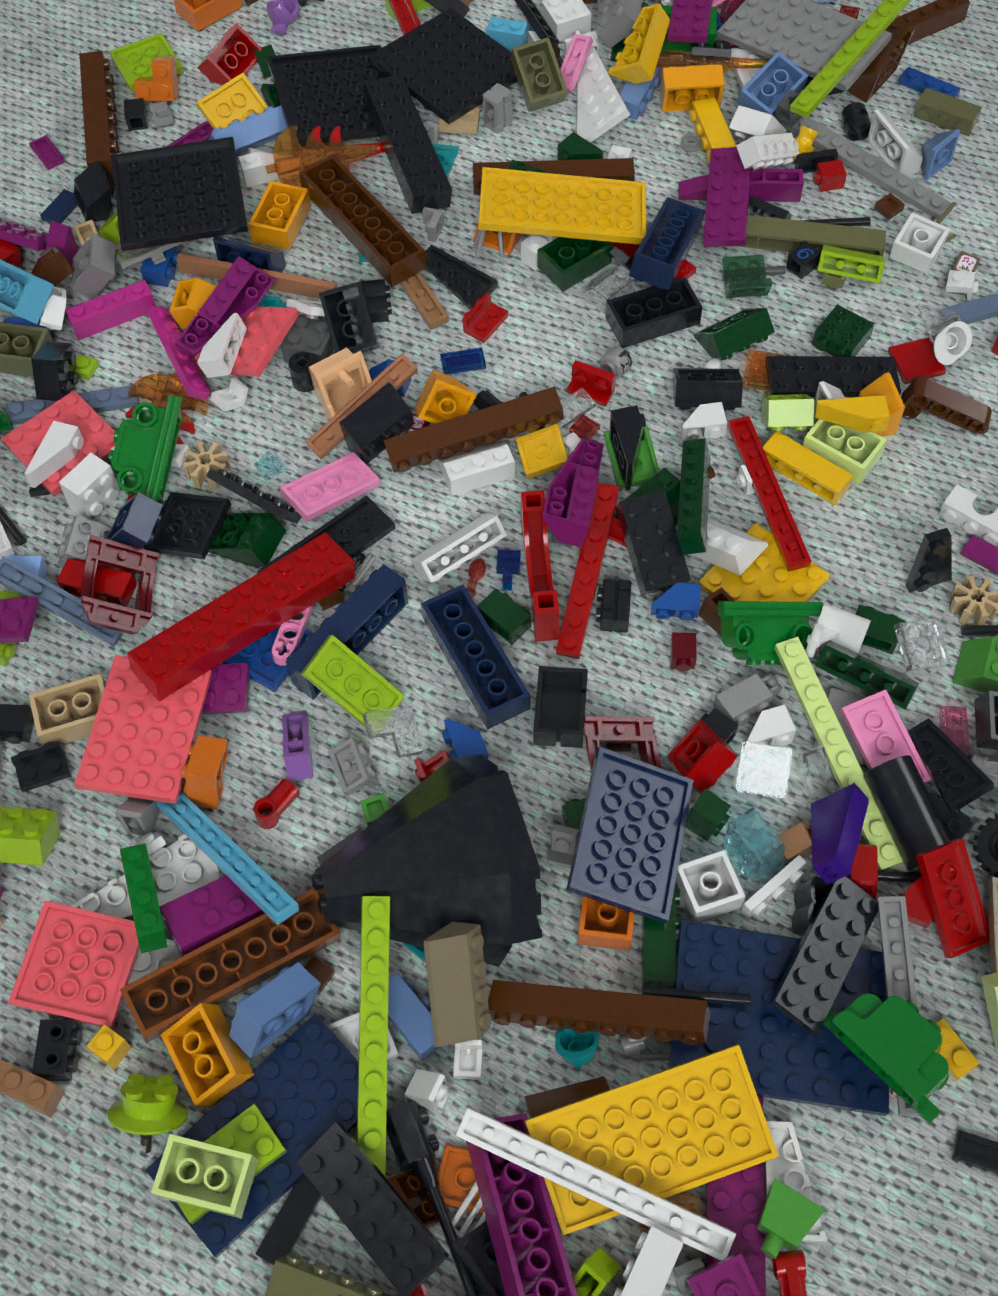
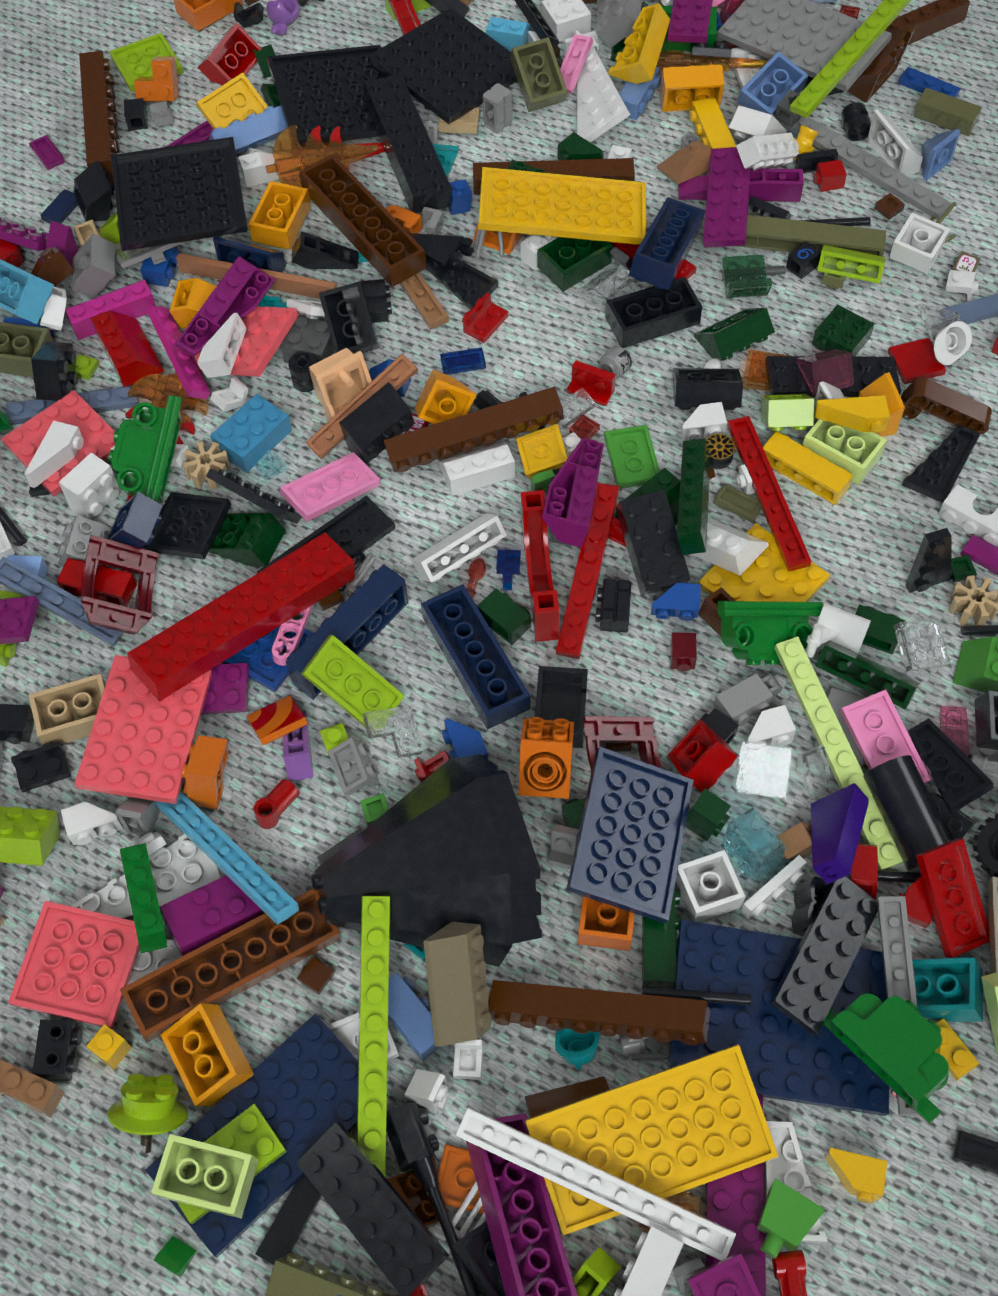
(88, 822): none -> white slope
(126, 346): none -> red slope
(175, 1256): none -> green slope
(248, 16): none -> black bracket
(252, 432): none -> dark azure brick
(273, 1009): medium blue brick -> none
(276, 720): none -> orange tile
(322, 254): none -> black slope
(333, 736): none -> lime plate
(407, 219): none -> orange leg
(444, 248): none -> black flag
(460, 198): none -> blue brick
(542, 480): none -> bright green plate
(546, 758): none -> orange brick
(626, 437): black slope -> none
(687, 163): none -> medium nougat slope
(720, 451): none -> black wheel
(738, 503): none -> olive tile
(830, 366): none -> clear pink slope
(859, 1174): none -> yellow slope
(943, 466): none -> black wing
(949, 989): none -> teal slope
(962, 568): none -> dark green tile

